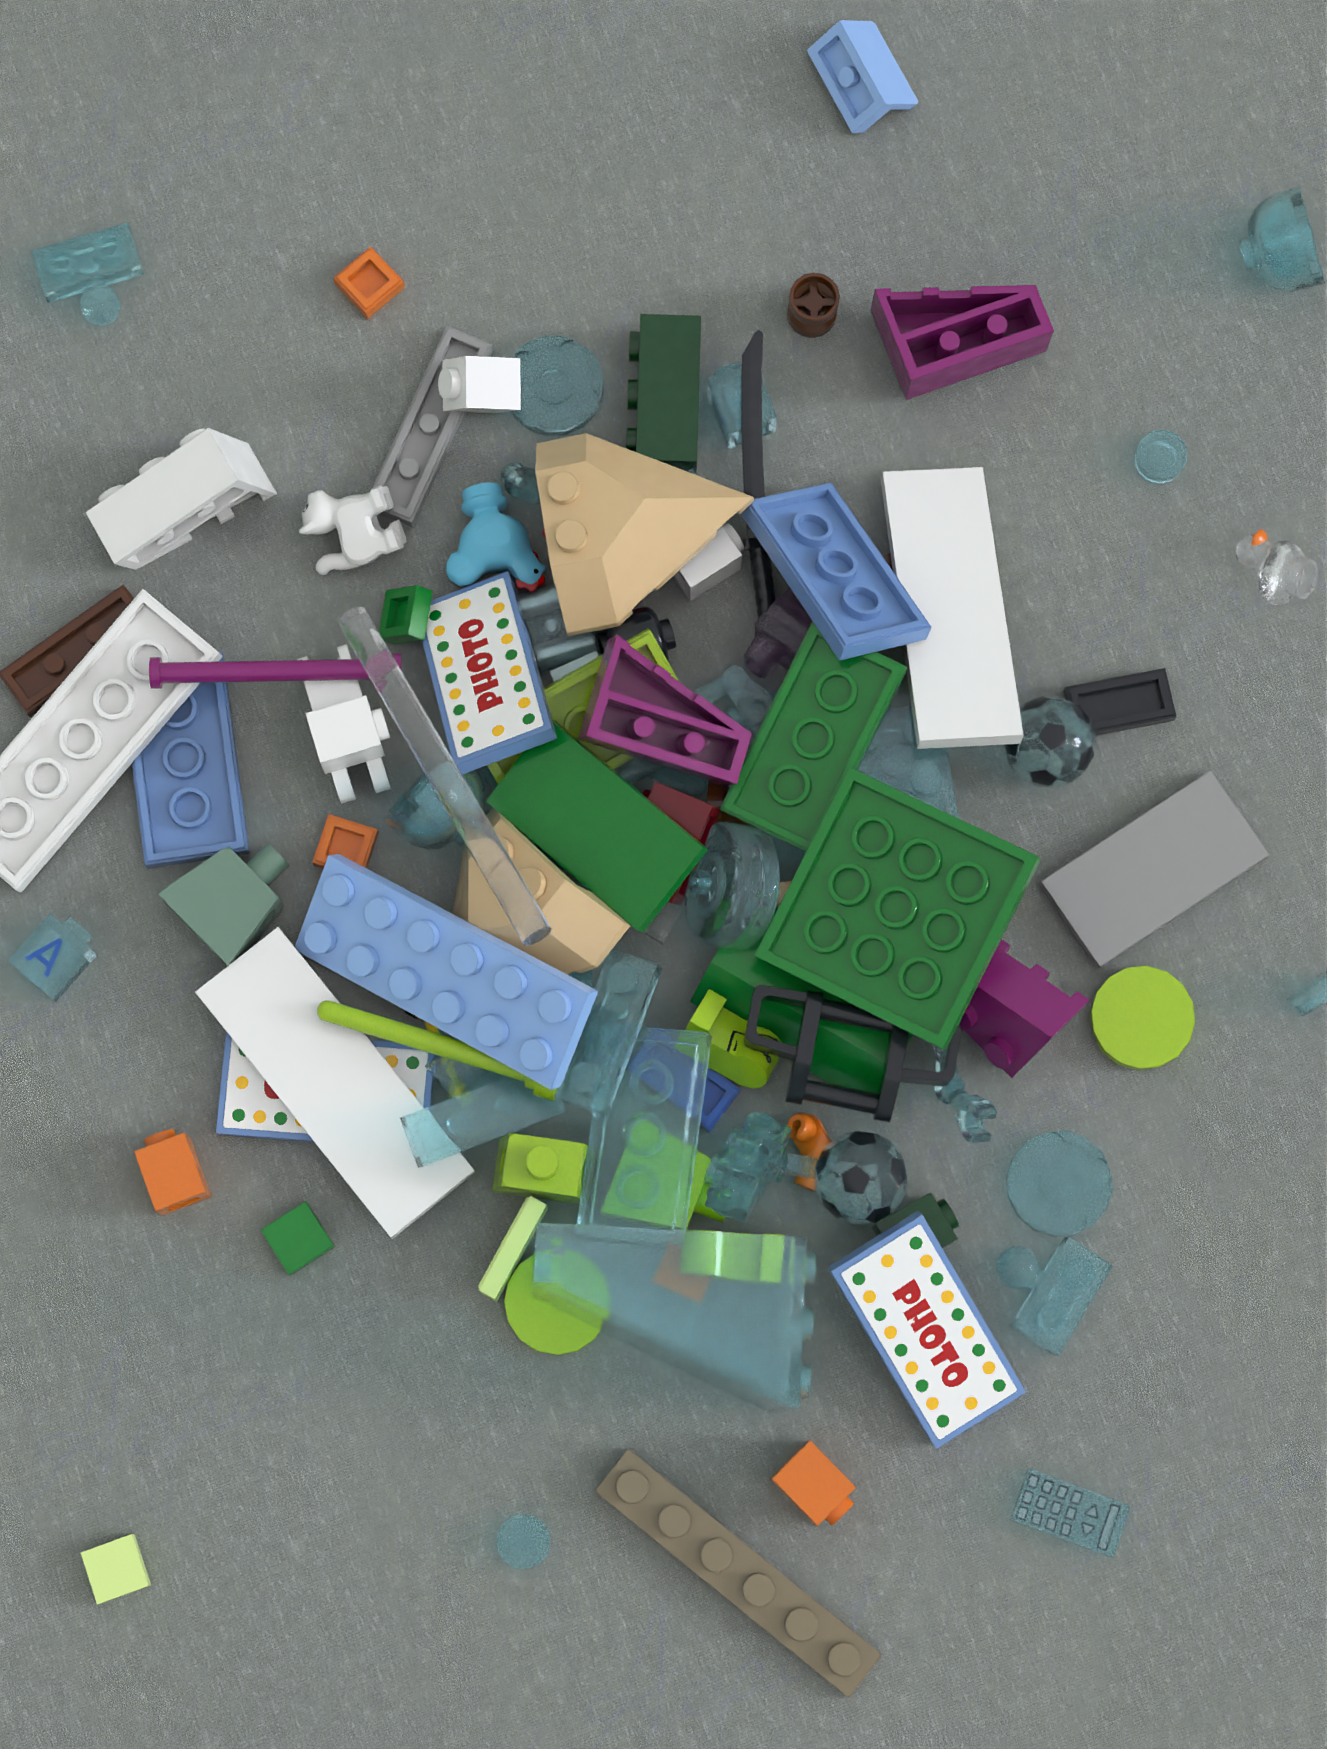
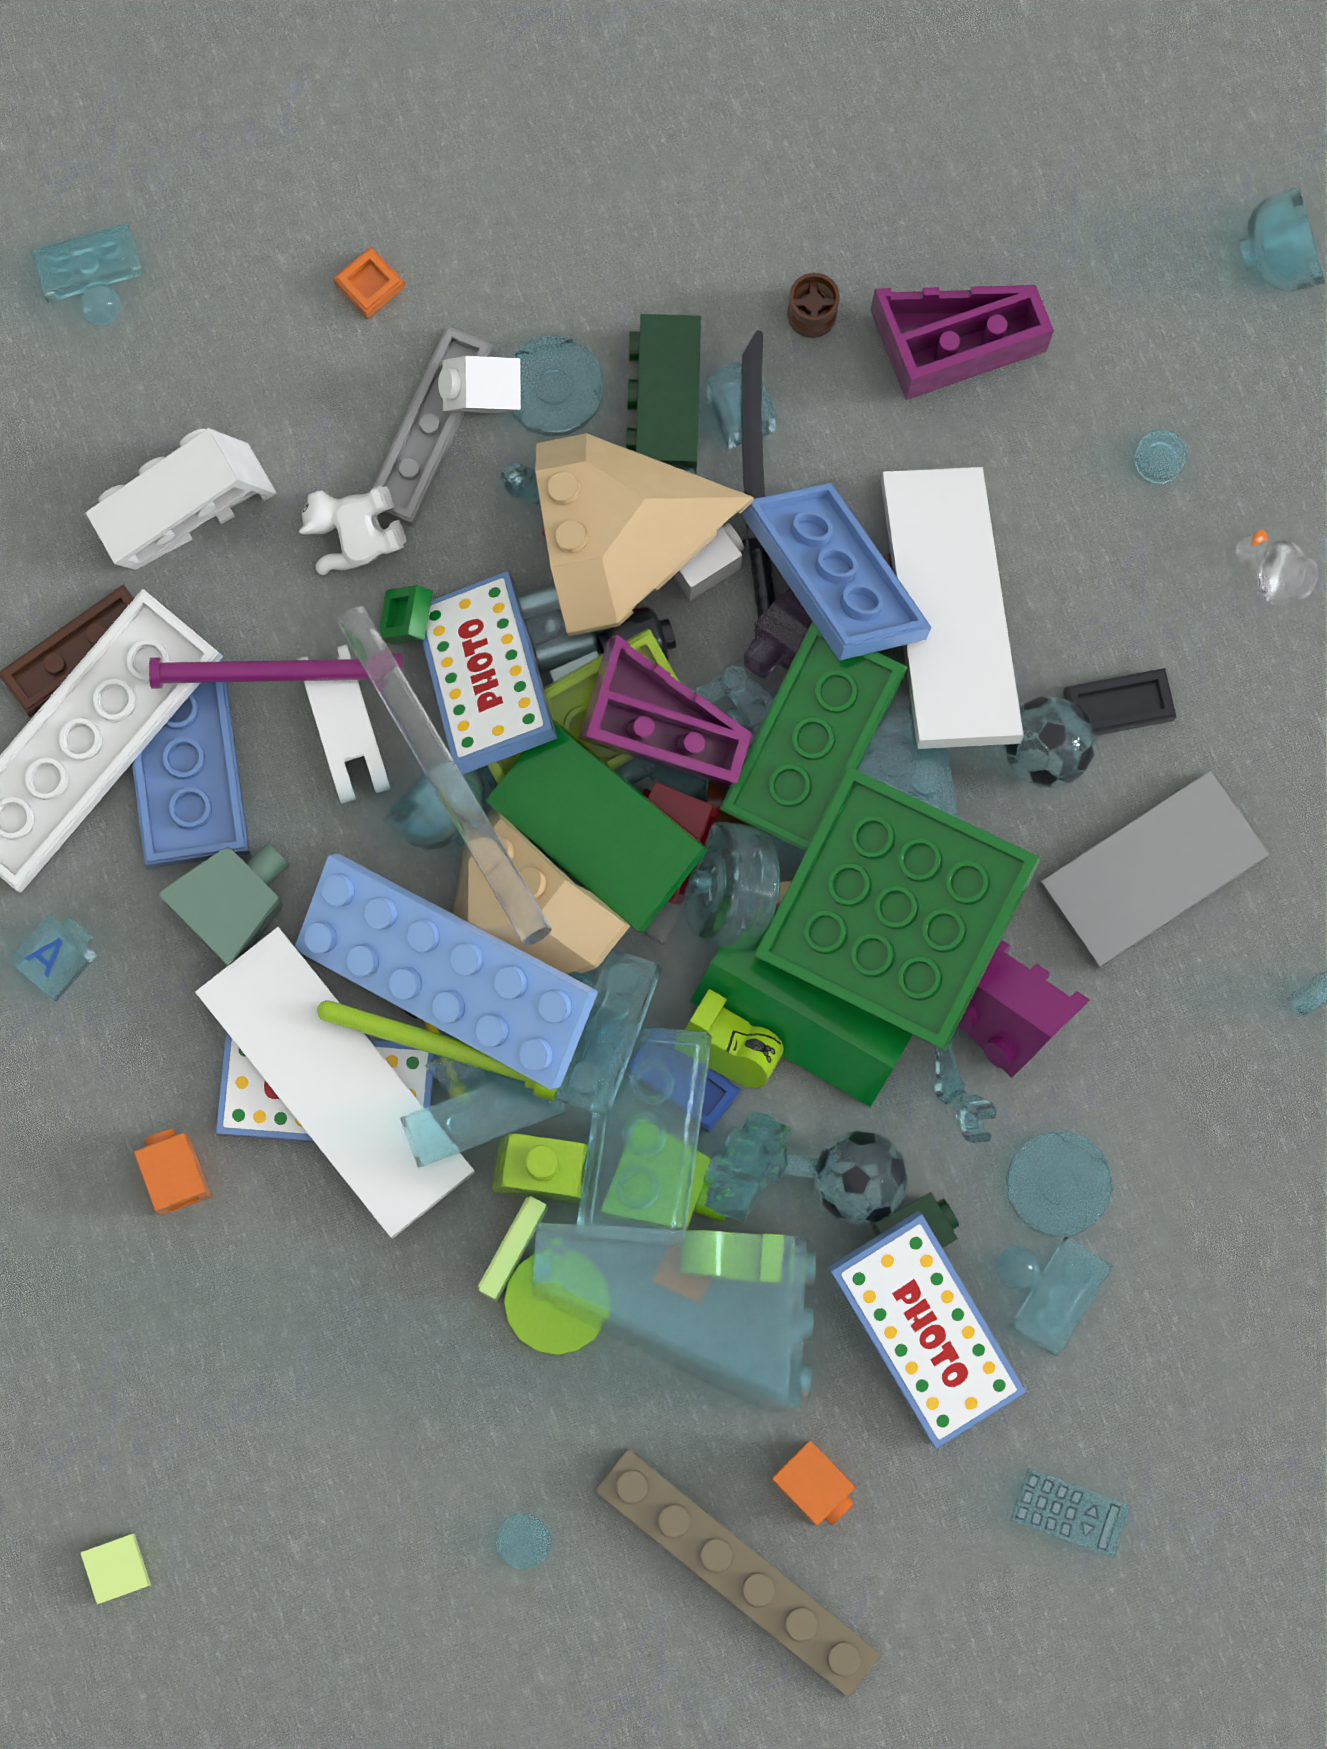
(297, 1238): green tile -> none
(347, 733): white brick -> none
(347, 839): orange tile -> none
(493, 542): medium azure animal -> none
(810, 1140): orange arm -> none
(816, 1008): black bar -> none
(860, 73): light blue panel -> none
(1142, 1018): lime tile -> none

